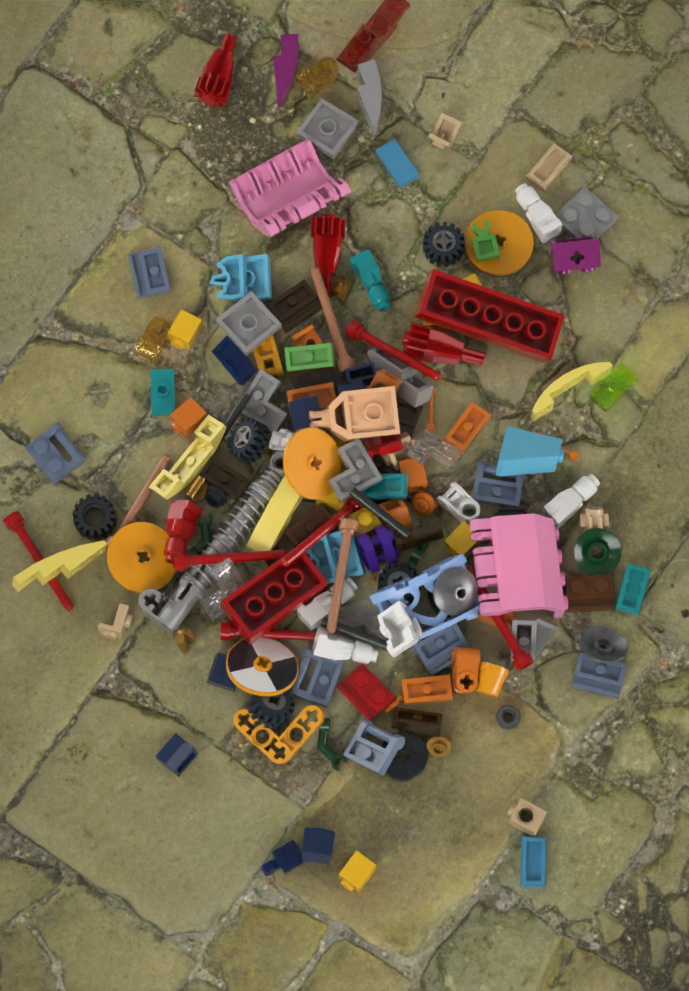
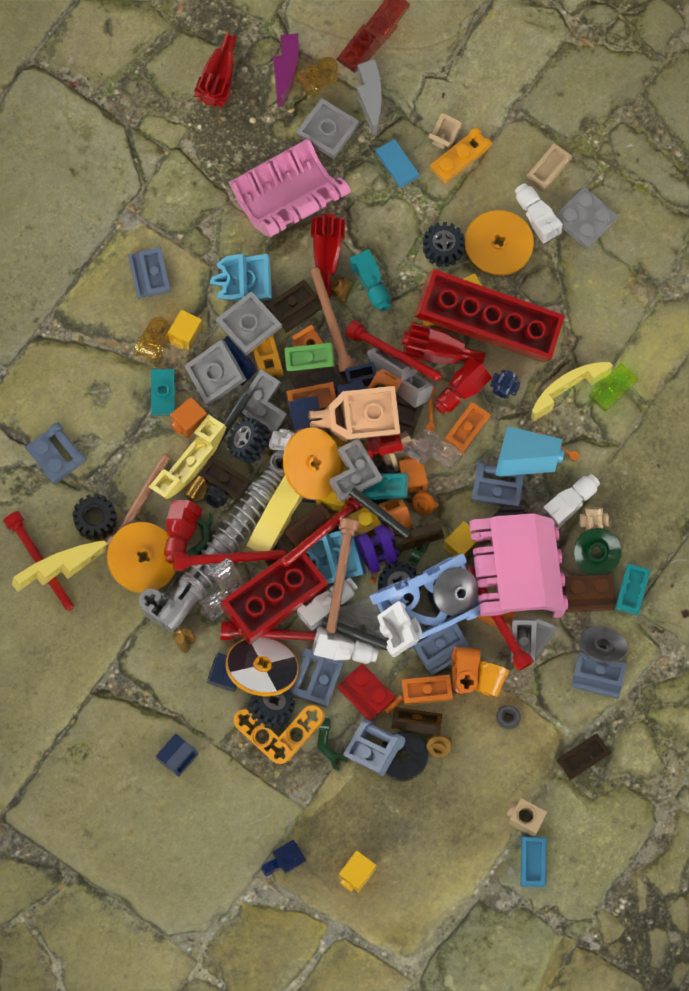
(122, 621): tan bracket -> none
(215, 372): none -> light grey plate
(317, 845): dark blue piece -> none
(456, 501): white piece -> none
(460, 155): none -> light orange plate
(464, 384): none -> red piece
(484, 245): bright green plate -> none
(505, 384): none -> dark blue gear
(583, 757): none -> dark brown plate
(587, 247): magenta brick -> none

